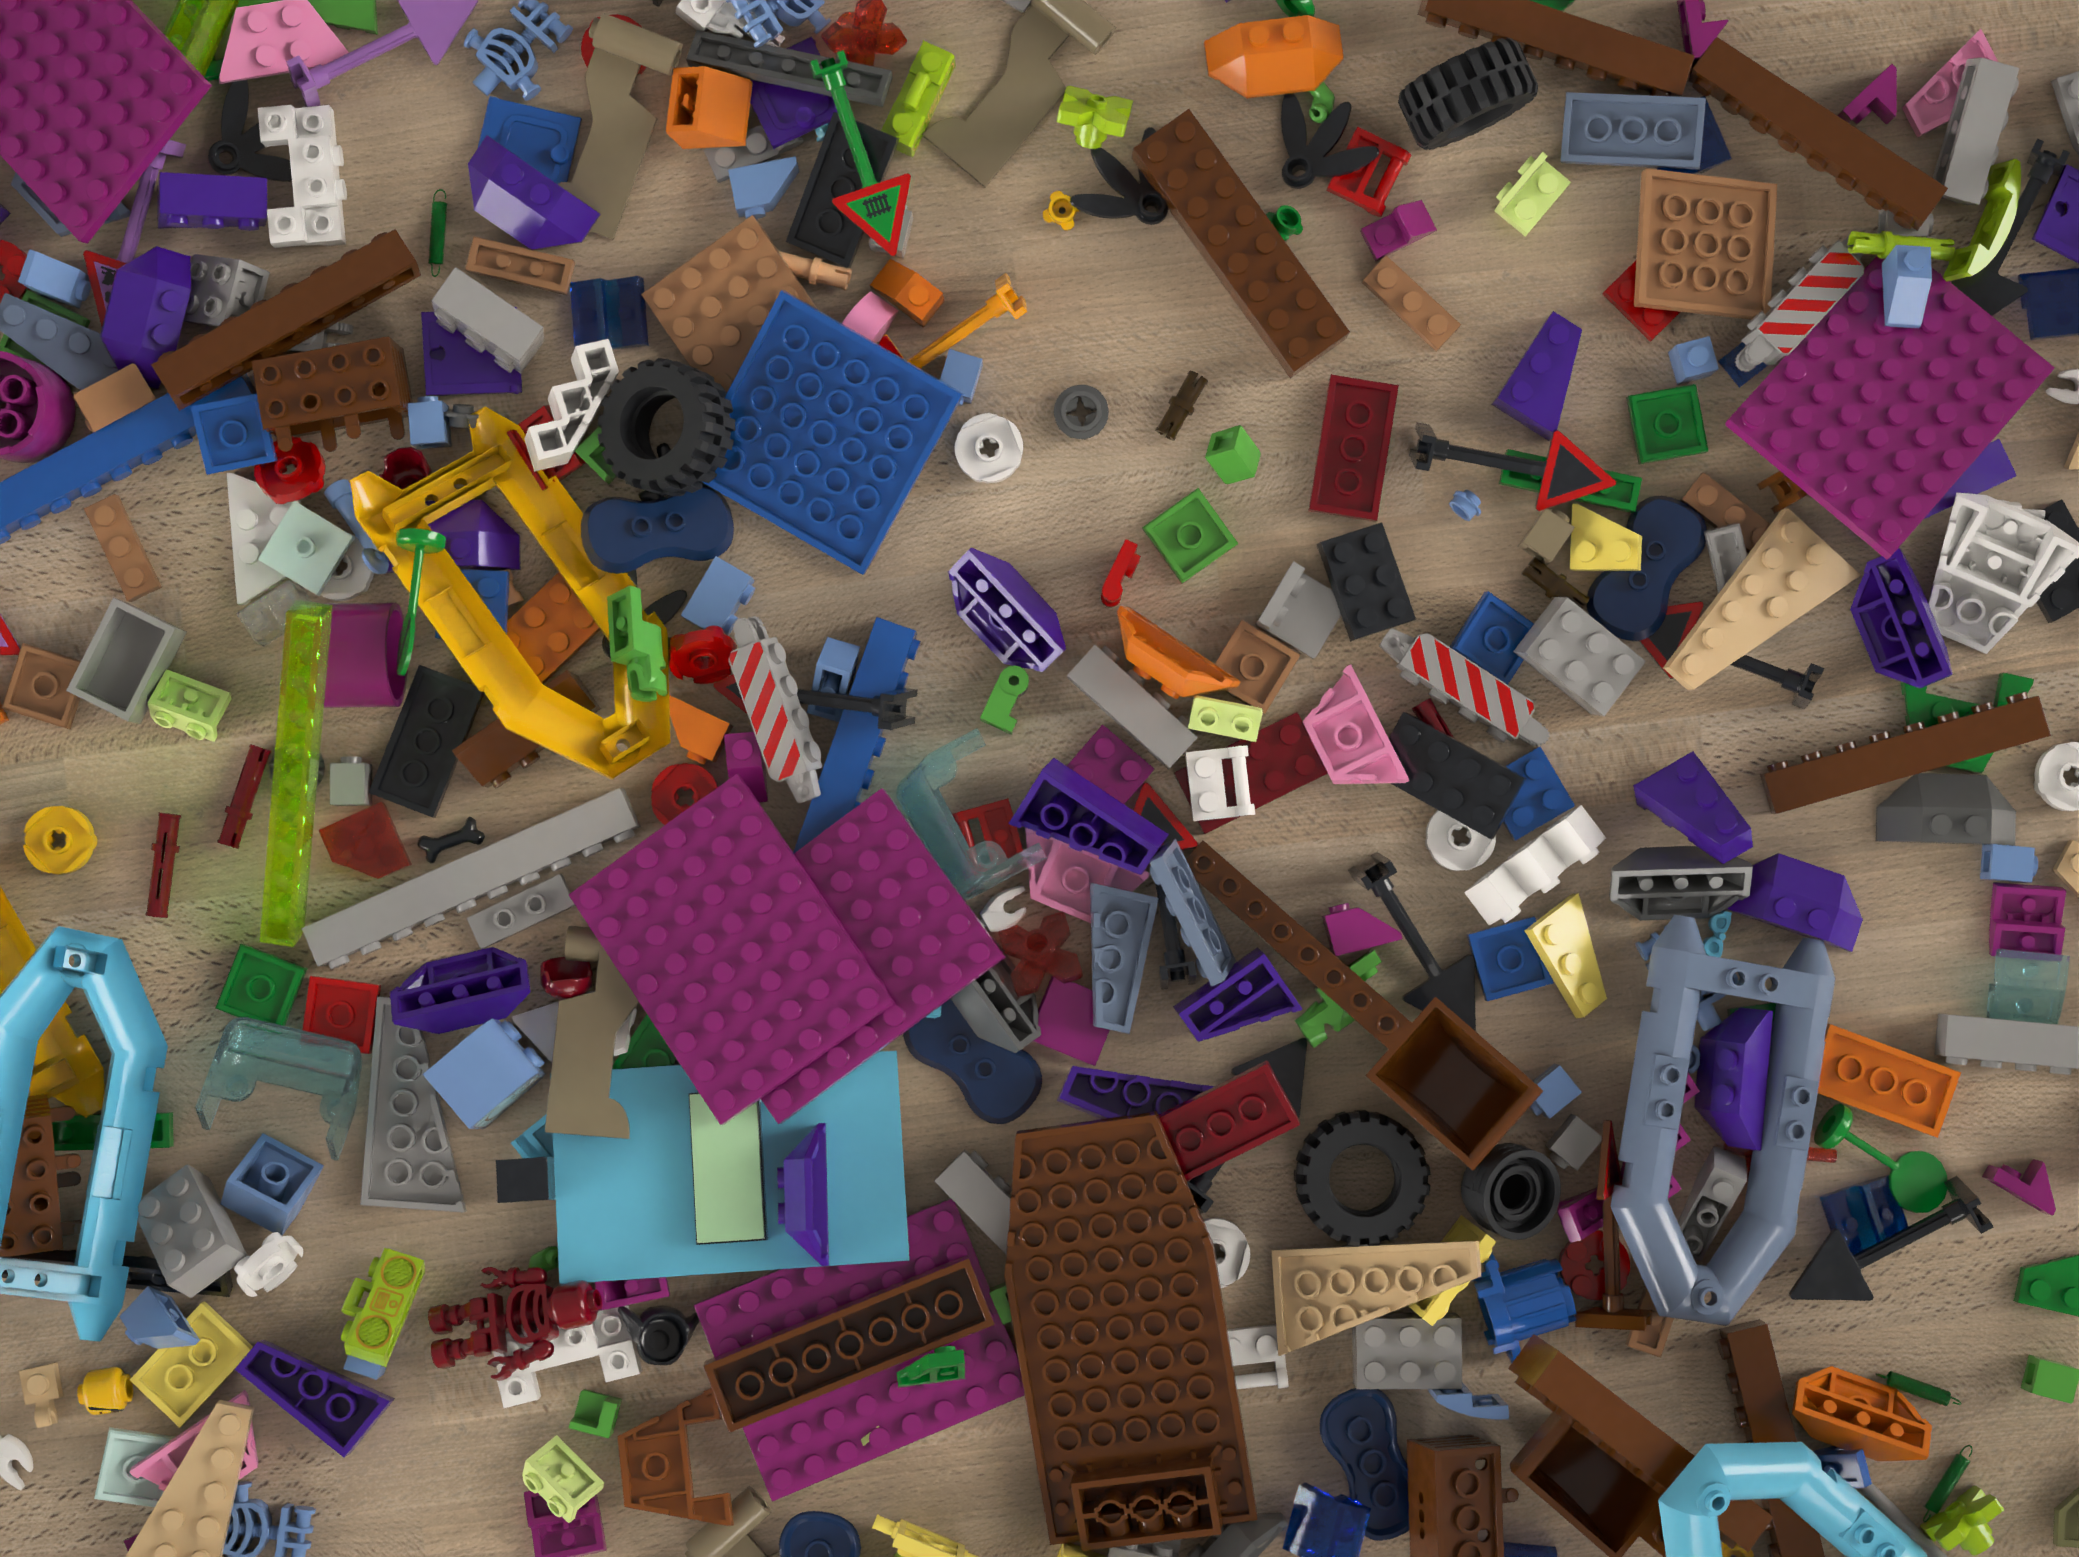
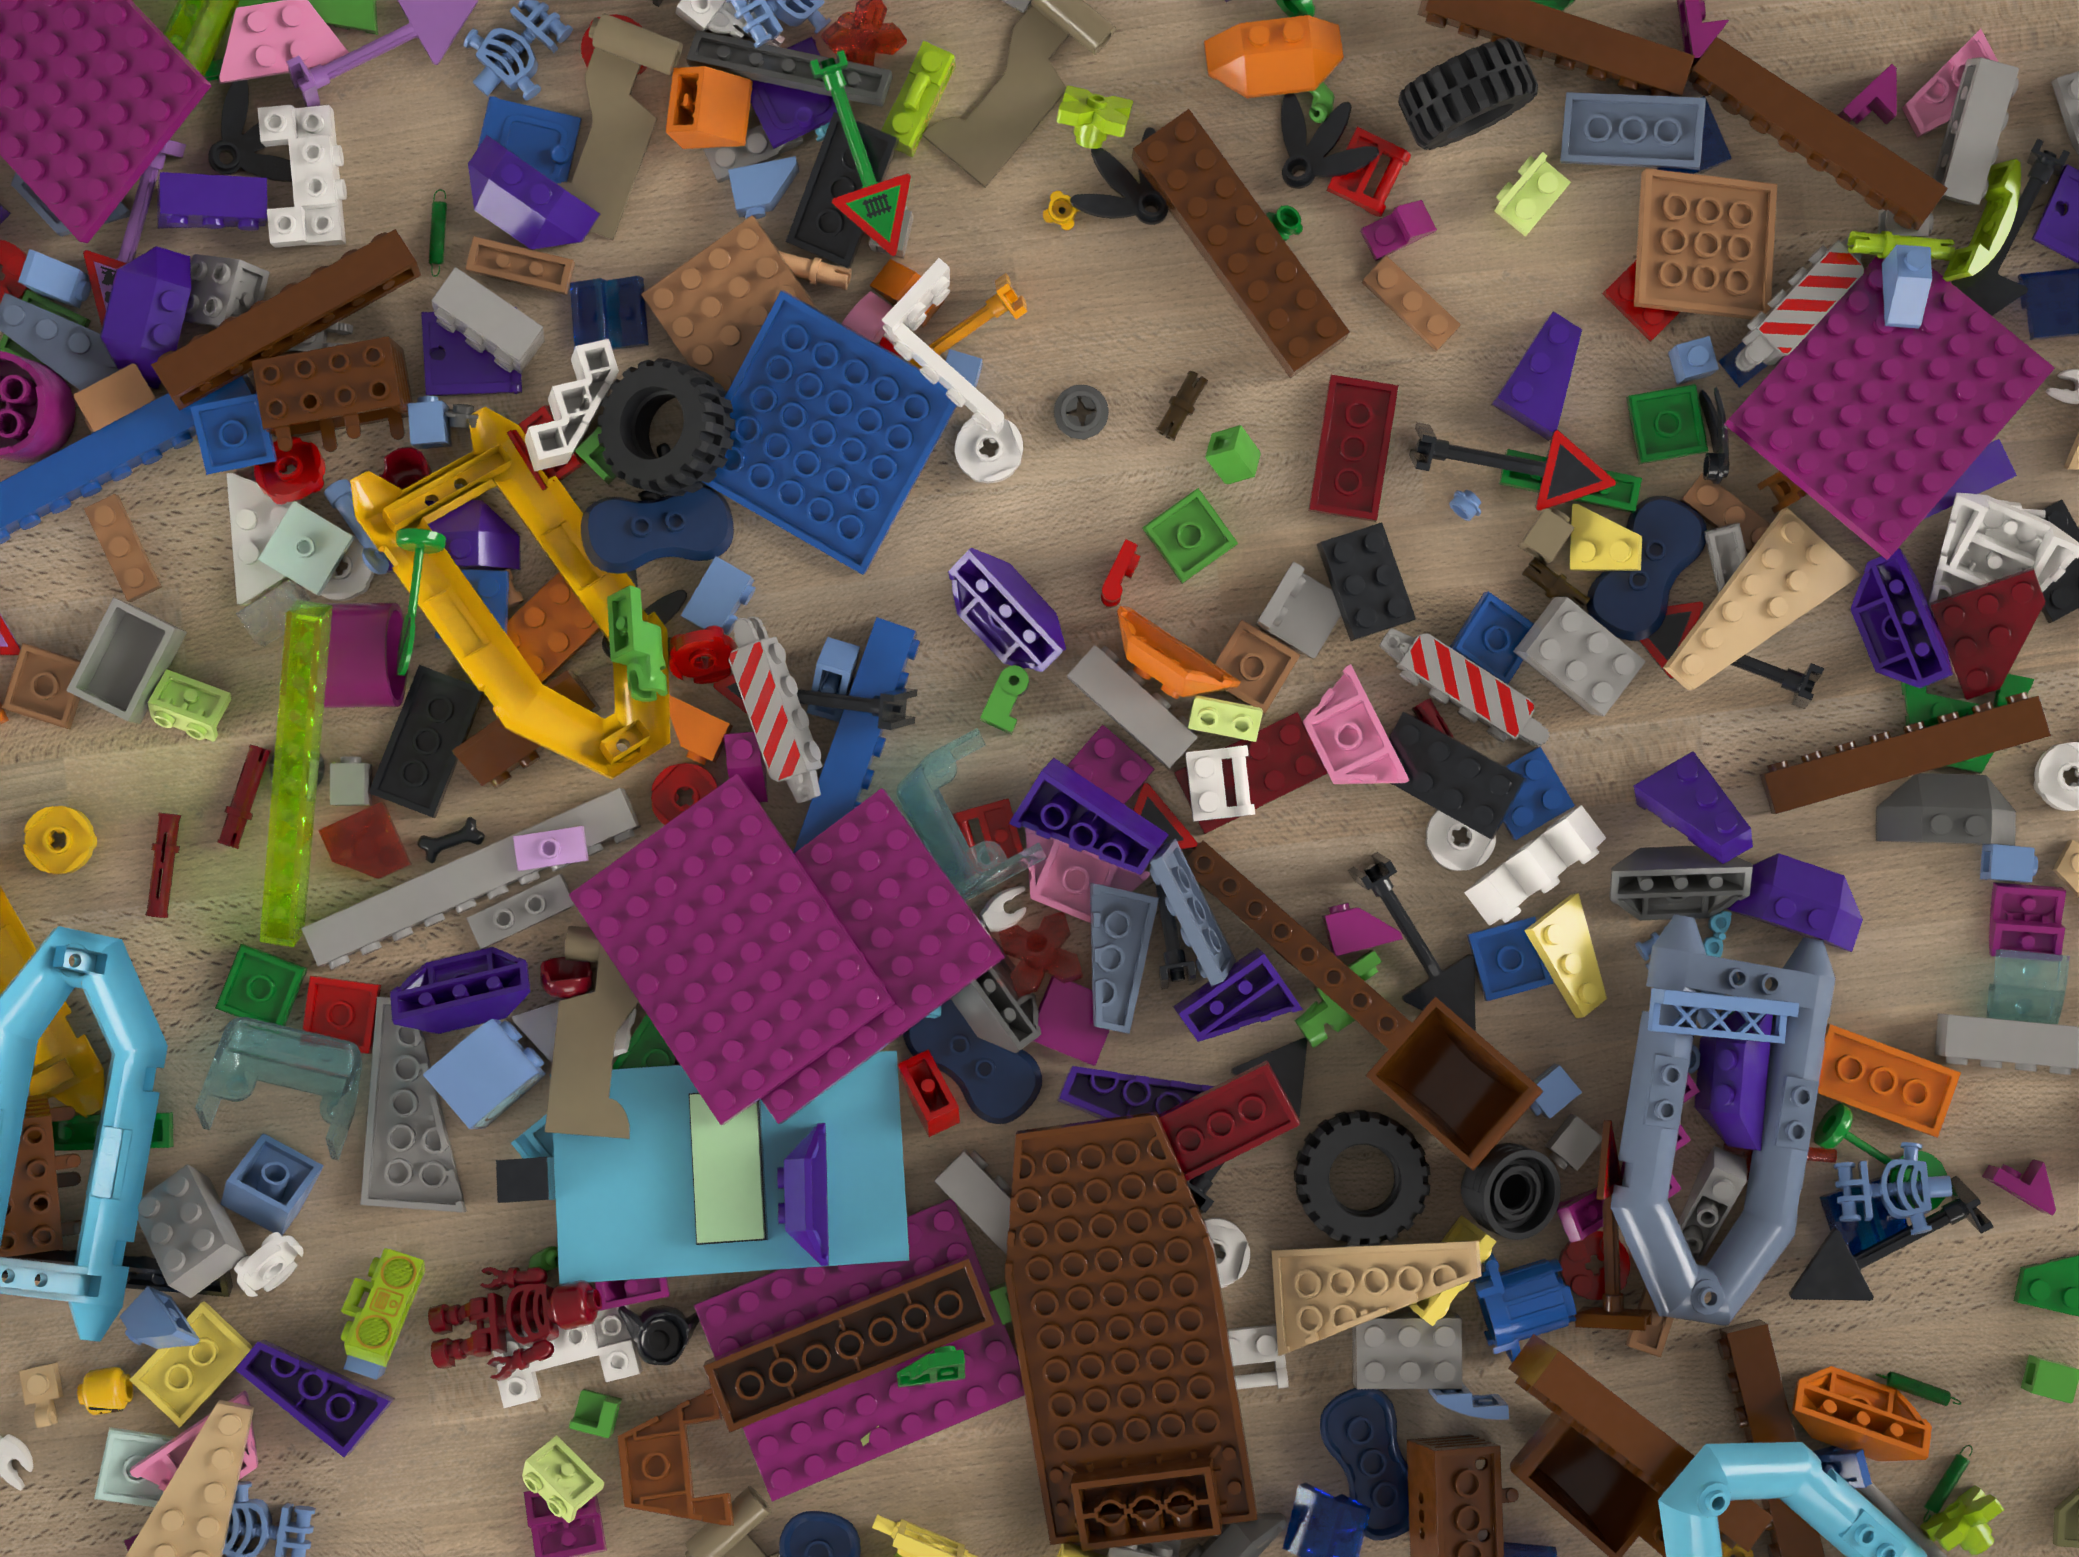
(550, 848): none -> lavender plate
(909, 314): none -> white bracket
(929, 1093): none -> red slope
(1717, 463): none -> black plant
(1727, 1004): none -> medium blue fence
(1926, 1186): none -> medium blue piece
(1988, 628): none -> dark red plate

